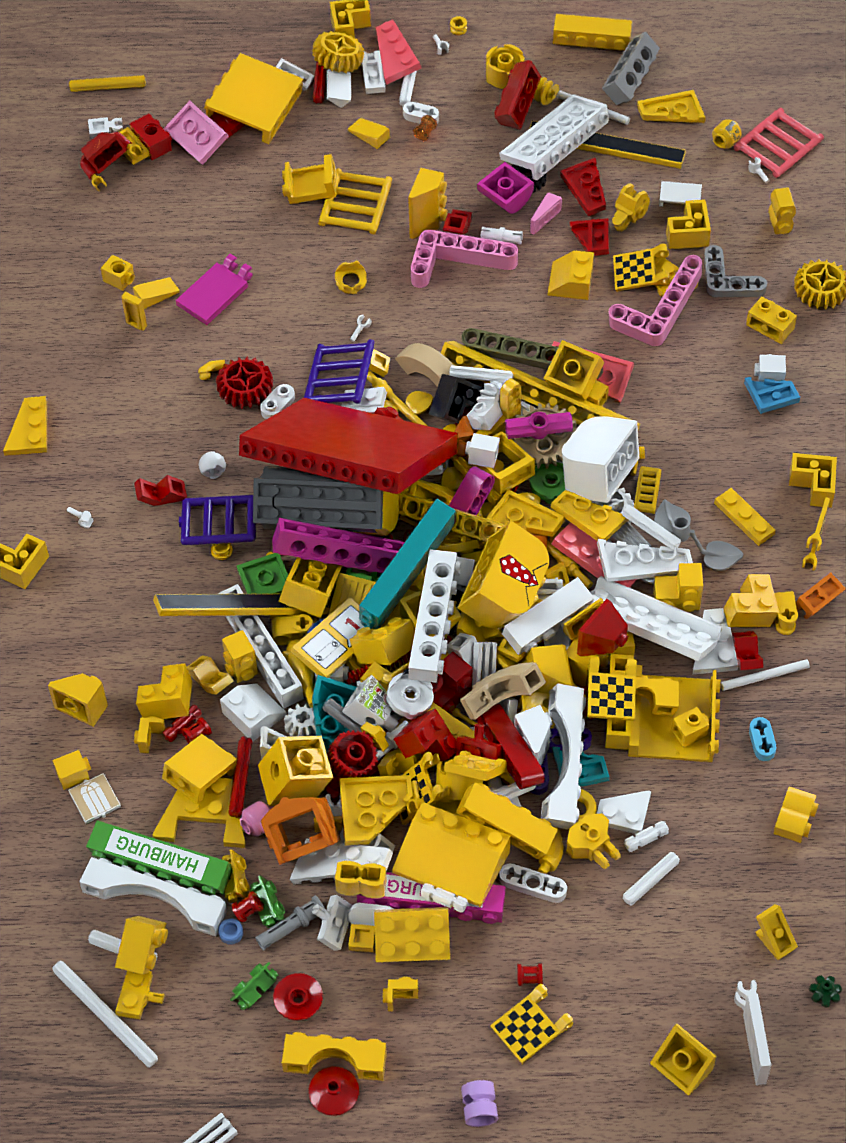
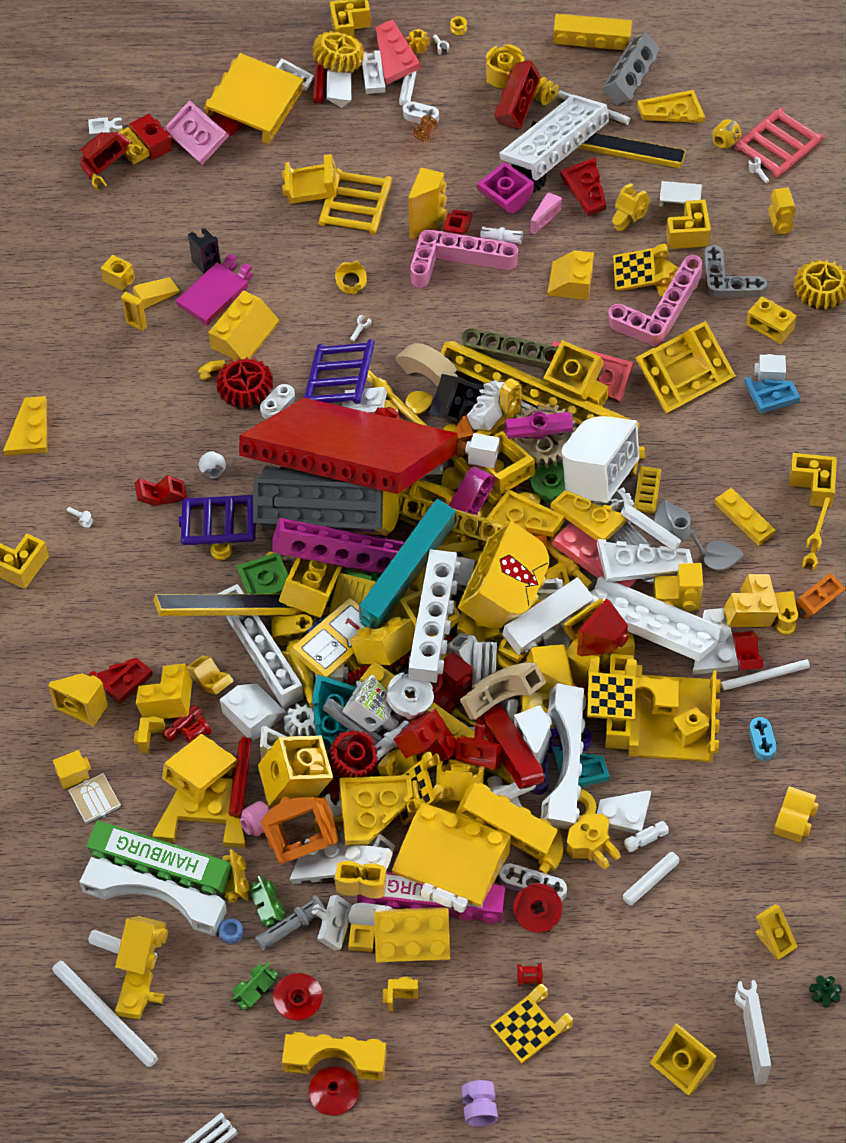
(107, 83): yellow axle -> none
(123, 678): none -> red wing
(204, 250): none -> black hinge
(239, 657): yellow brick -> none
(243, 327): none -> yellow slope
(247, 906): red bush -> none
(370, 132): yellow slope -> none
(378, 735): yellow plate -> none
(379, 363): yellow plate -> none
(387, 678): yellow hinge -> none
(418, 41): none -> yellow gear
(475, 766): yellow plate -> none
(480, 373): white axle -> none
(550, 901): none -> red plate
(592, 235): red wing -> none
(685, 367): none -> yellow slope

